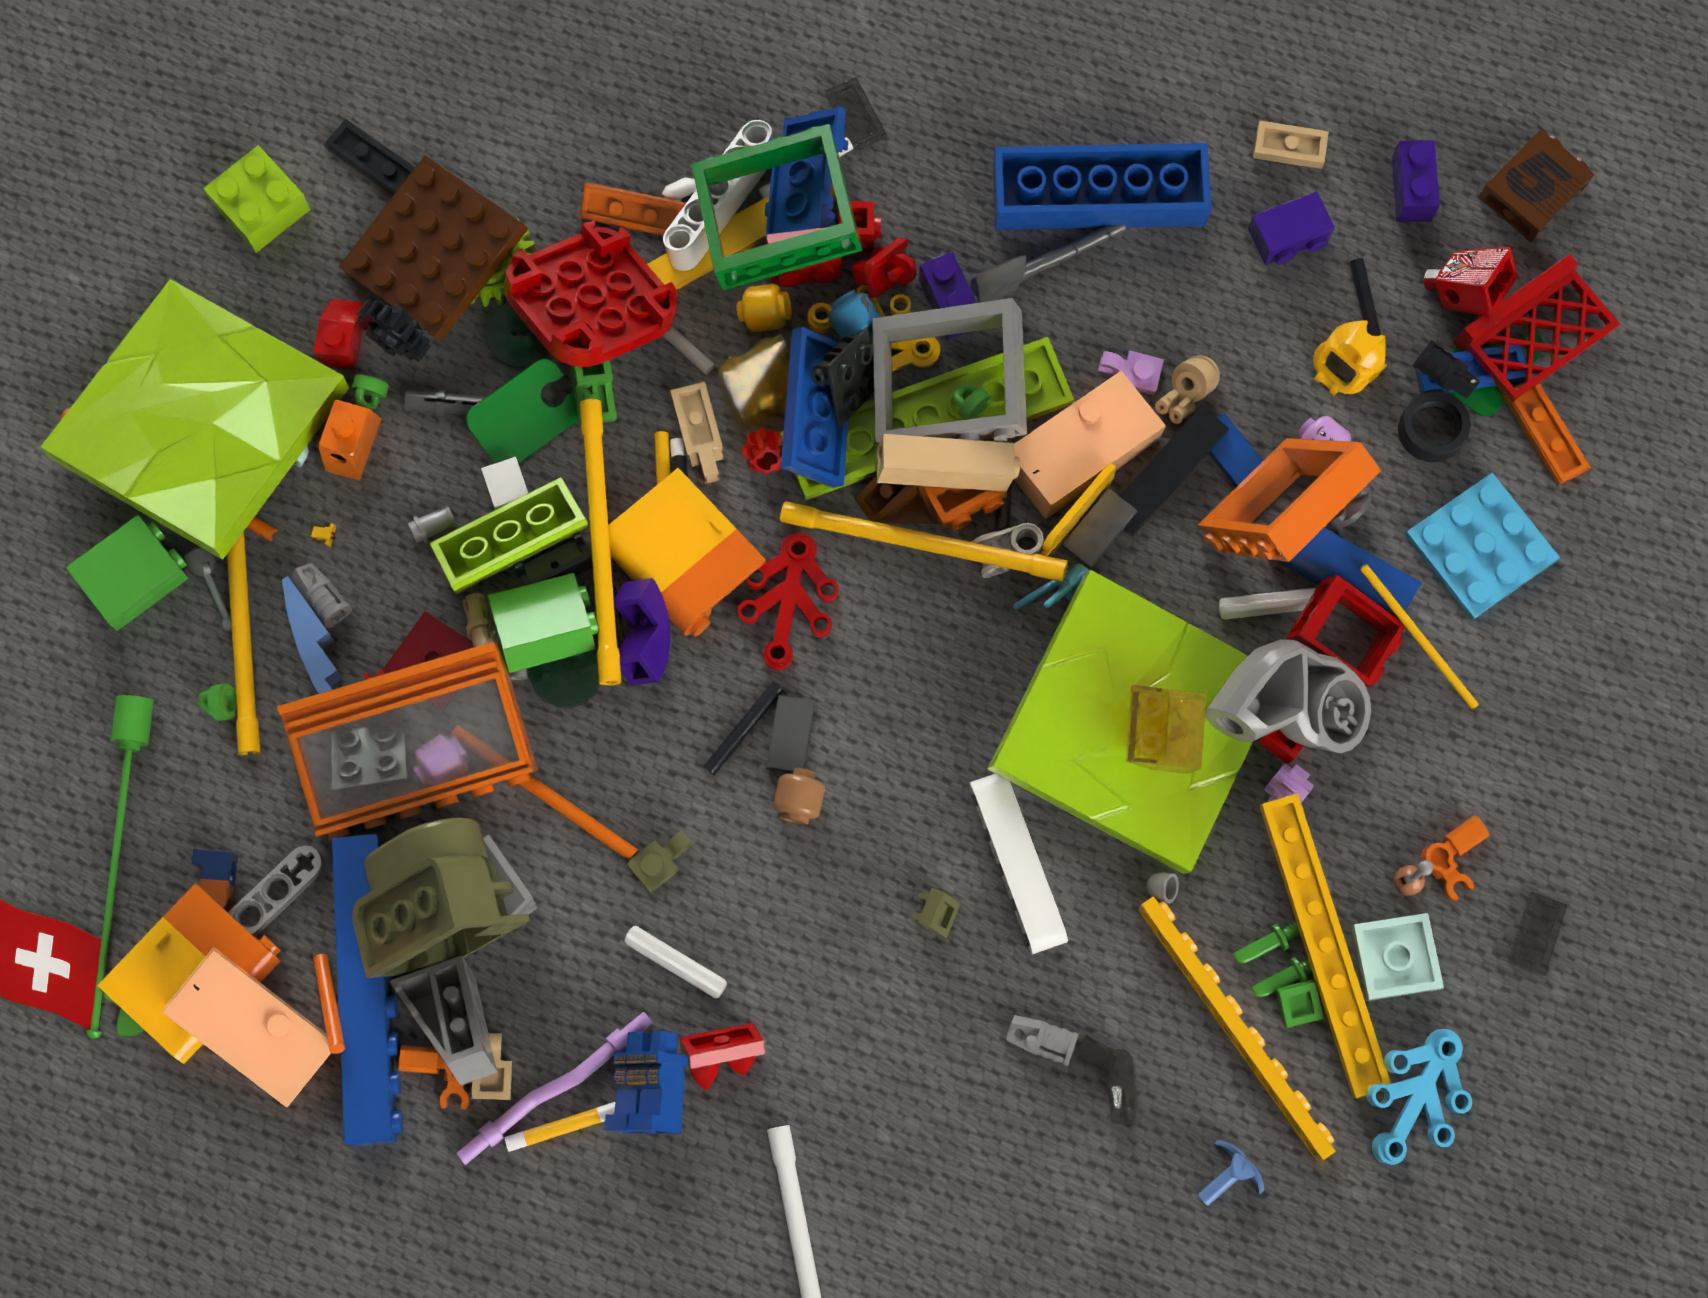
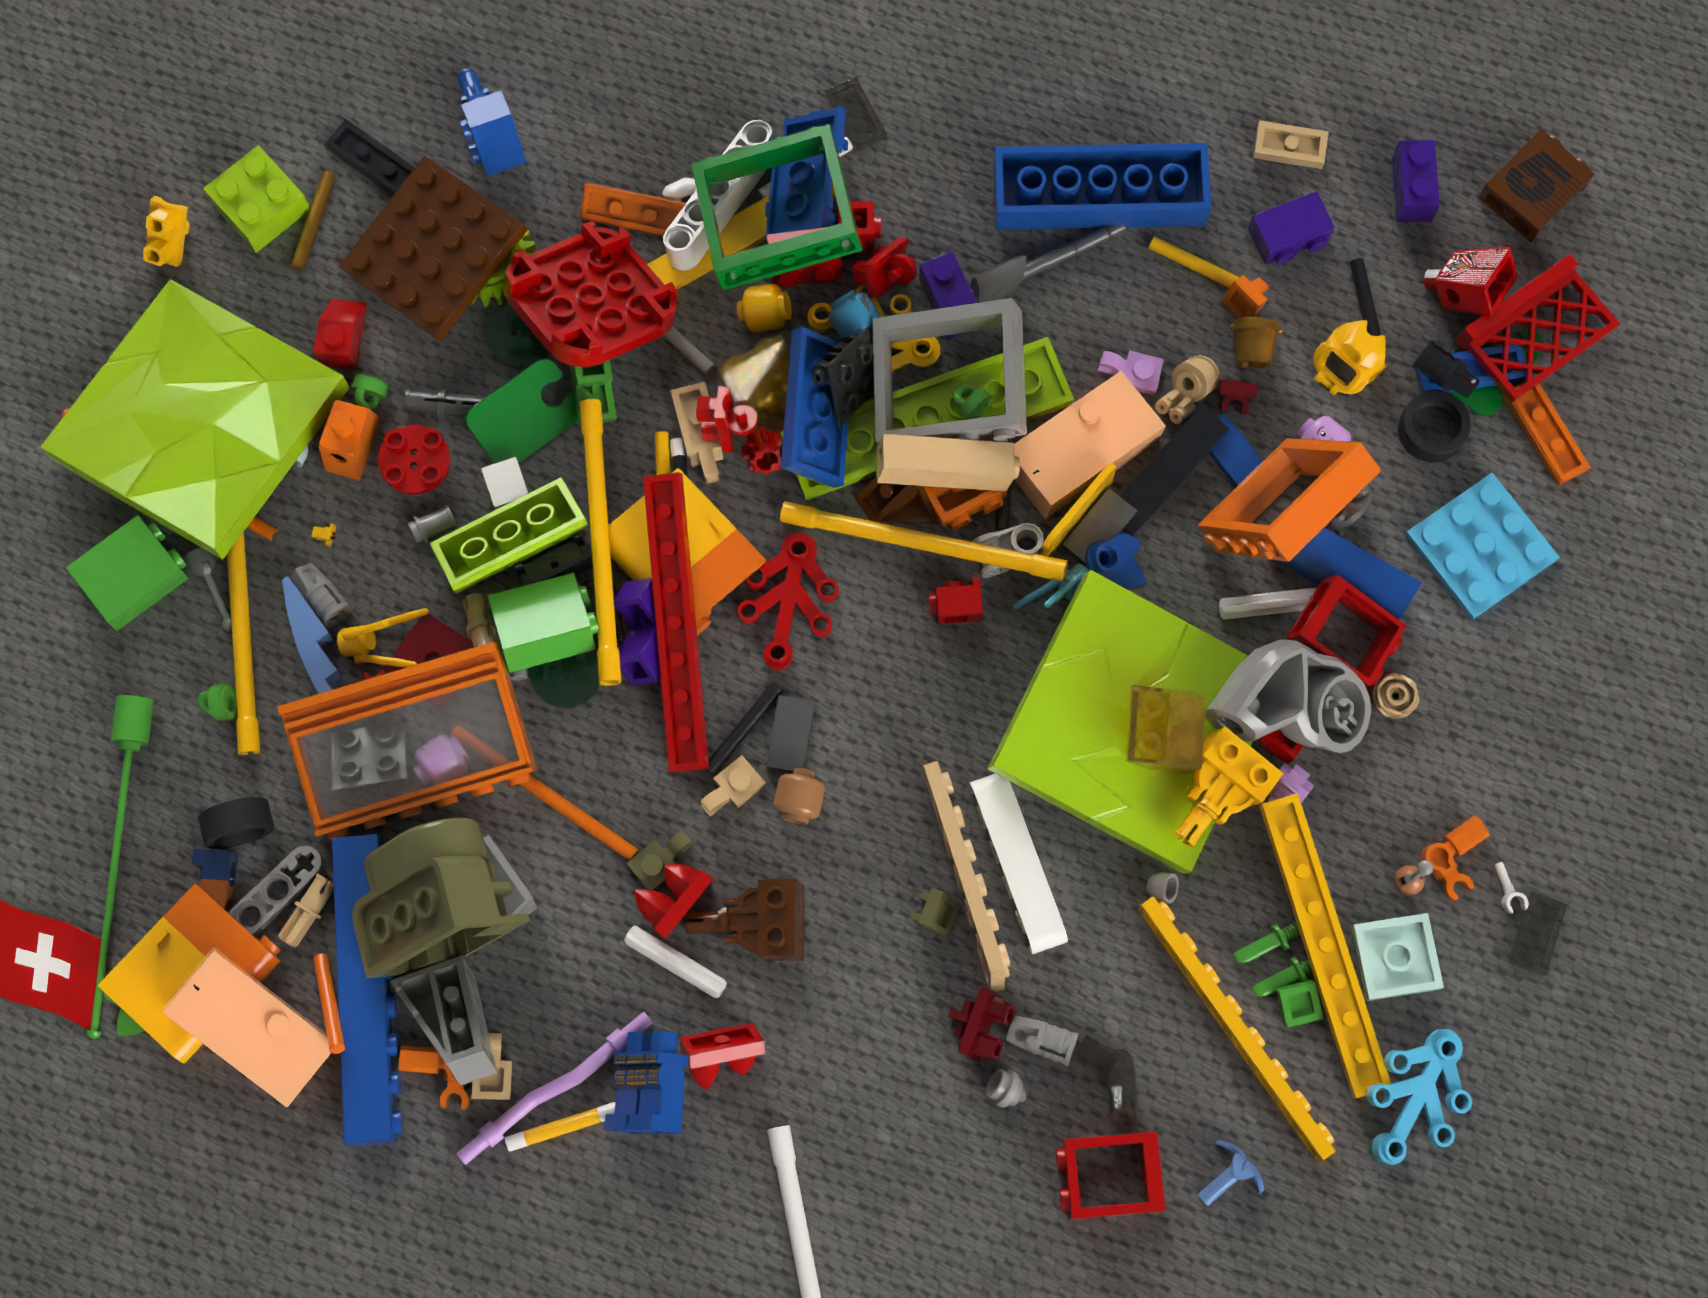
(165, 233): none -> yellow hips
(236, 822): none -> black tyre
(306, 911): none -> tan axle
(313, 221): none -> pearl gold bar
(361, 639): none -> yellow plant
(393, 330): black gear -> none
(431, 459): none -> red plate
(489, 126): none -> blue brick
(663, 911): none -> red tile
(675, 622): none -> red plate
(722, 419): none -> red hips
(735, 784): none -> tan plate
(765, 922): none -> reddish brown brick
(956, 602): none -> red brick
(975, 1024): none -> dark red hips
(992, 956): none -> tan wing
(1005, 1088): none -> light grey plate
(1117, 560): none -> blue plate
(1150, 1168): none -> red window
(1192, 262): none -> yellow bar
(1229, 780): none -> yellow brick
(1236, 390): none -> dark red tile
(1246, 297): none -> orange tile
(1254, 341): none -> pearl gold piece
(1403, 687): none -> tan plate
(1418, 635): yellow axle -> none
(1509, 891): none -> white hand

